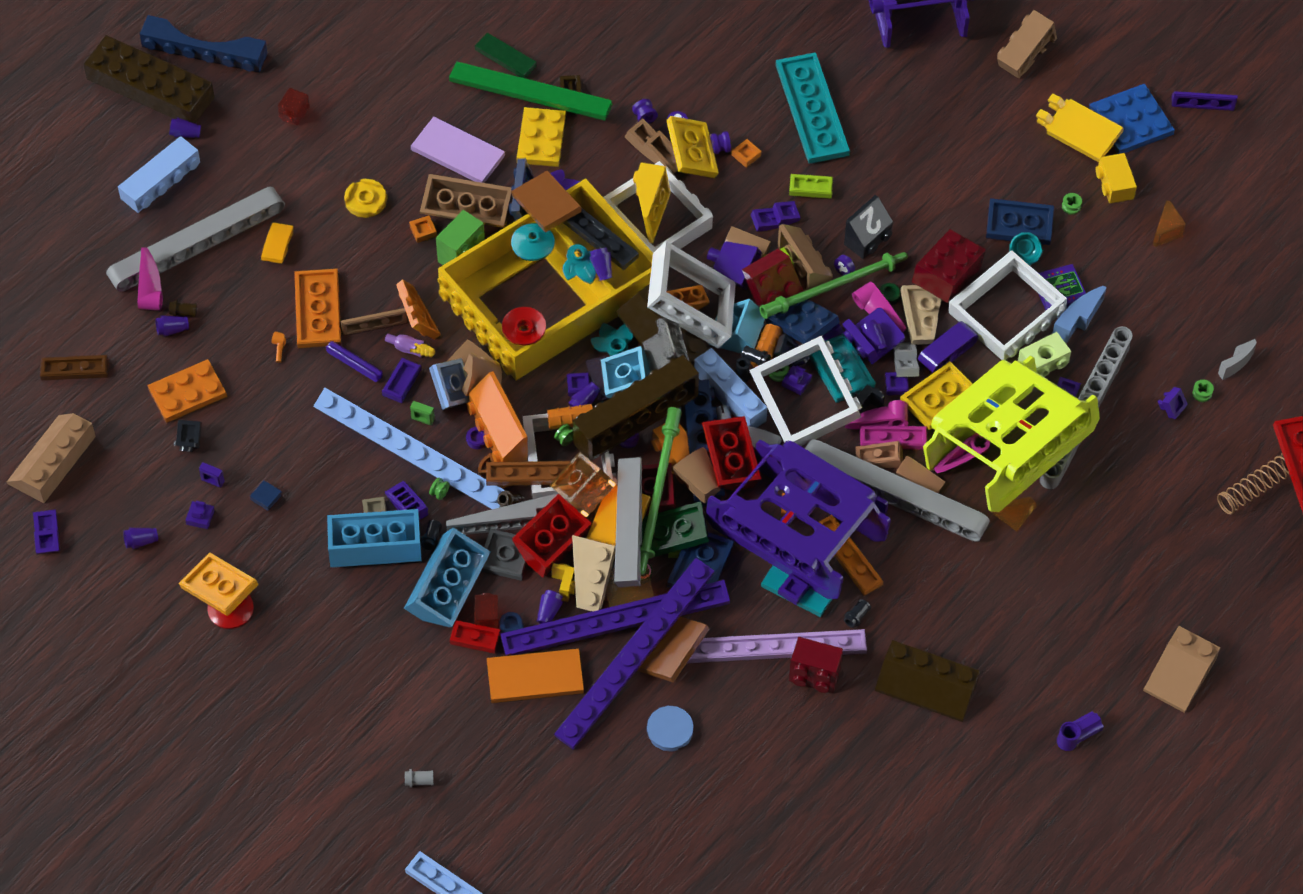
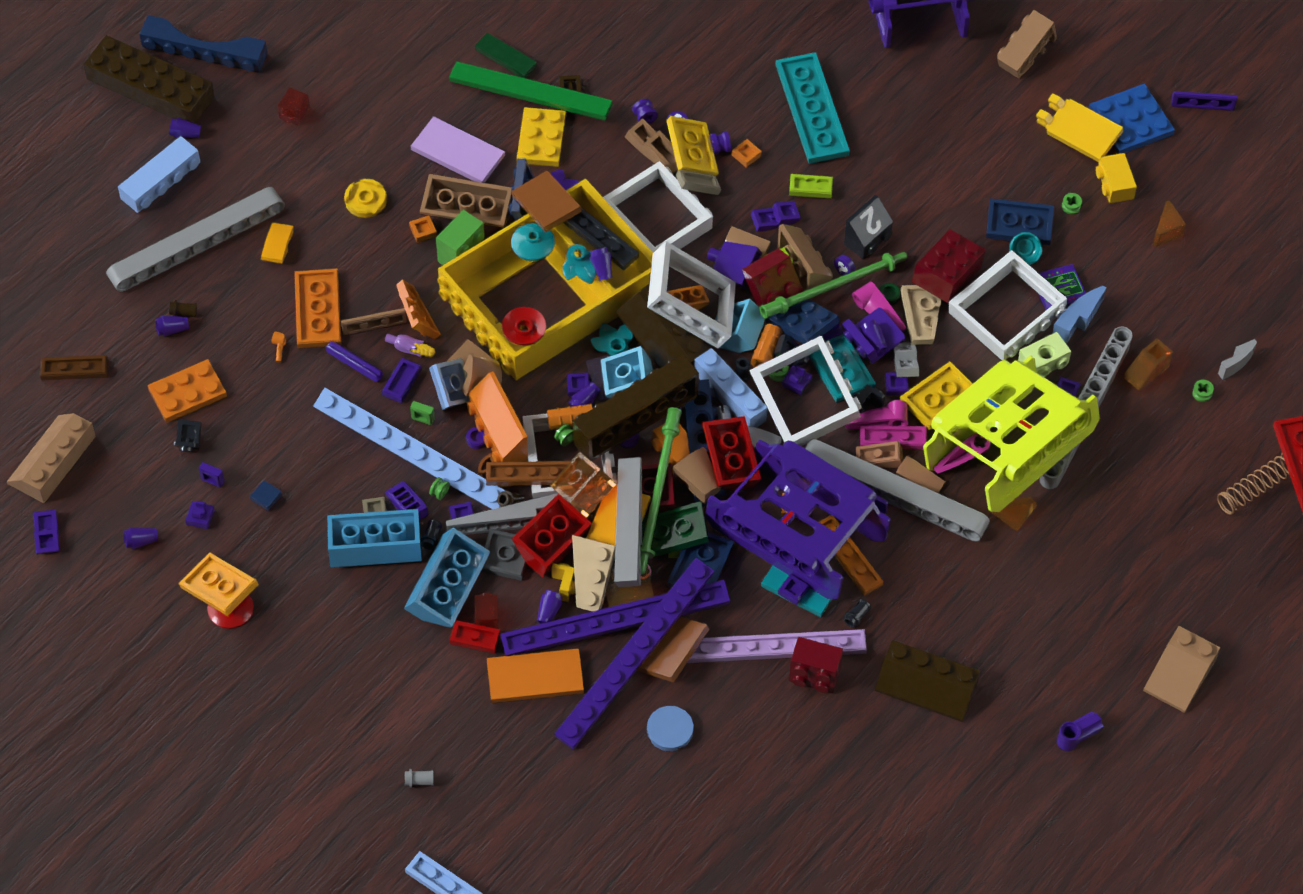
(149, 287): dark pink piece -> none
(461, 510): none -> dark purple tile
(510, 621): dark blue tile -> none
(653, 195): yellow slope -> none
(665, 344): clear smoke bracket -> none
(698, 182): none -> dark tan tile
(756, 356): black pin -> none
(948, 347): dark purple beam -> none
(1149, 364): none -> clear orange slope
(1173, 402): dark purple tile -> none

